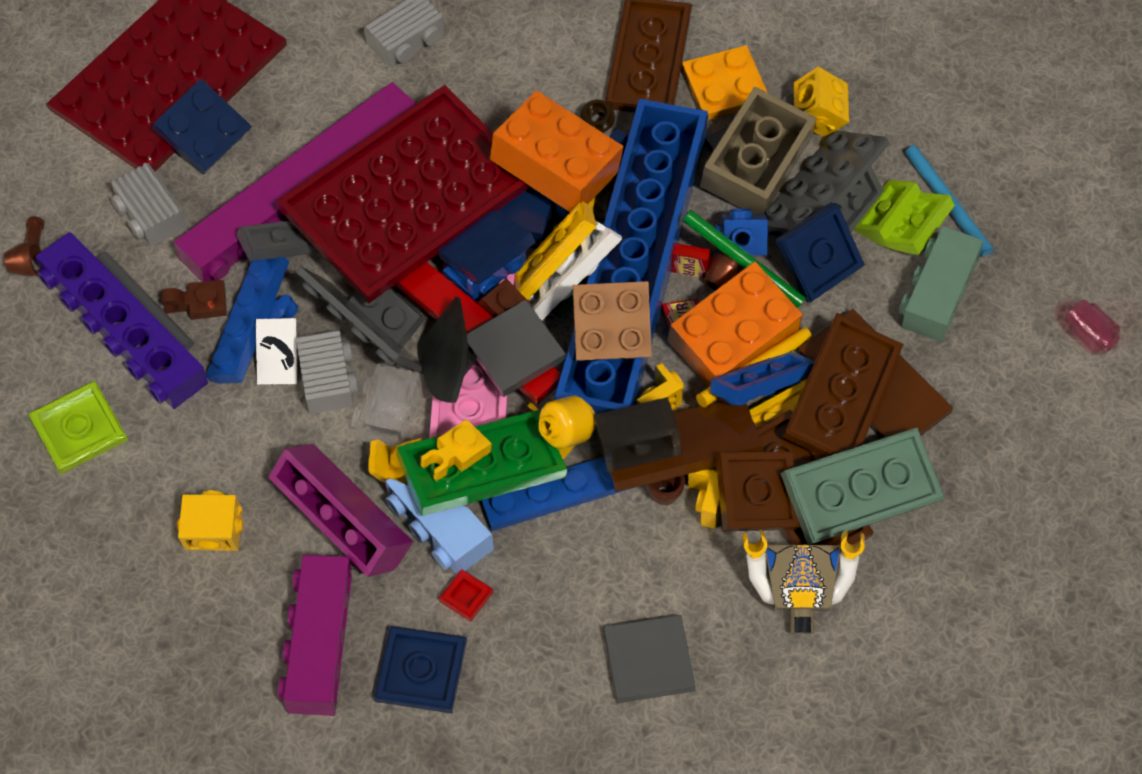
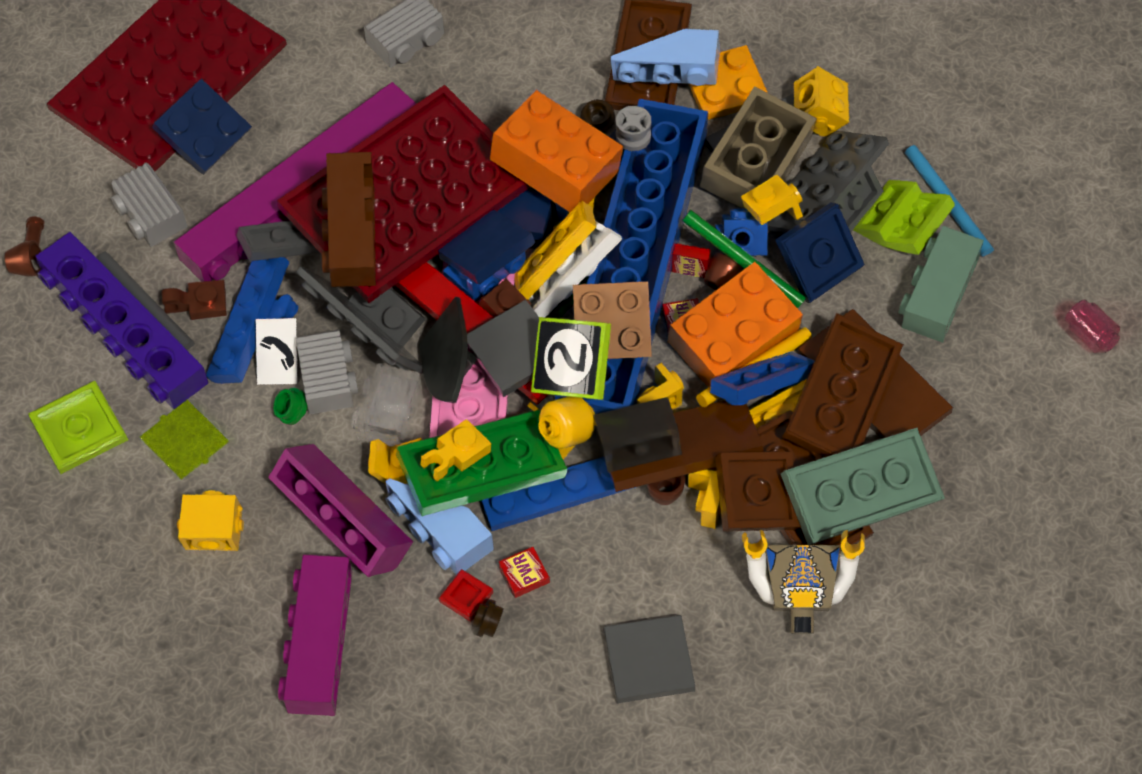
(184, 439): none -> clear neon green piece
(290, 405): none -> green plate
(350, 220): none -> reddish brown wedge
(420, 669): dark blue tile -> none
(487, 618): none -> dark brown plate
(524, 572): none -> tile
(571, 358): none -> slope
(634, 119): none -> light grey wheel
(679, 57): none -> light blue slope
(772, 199): none -> yellow bracket

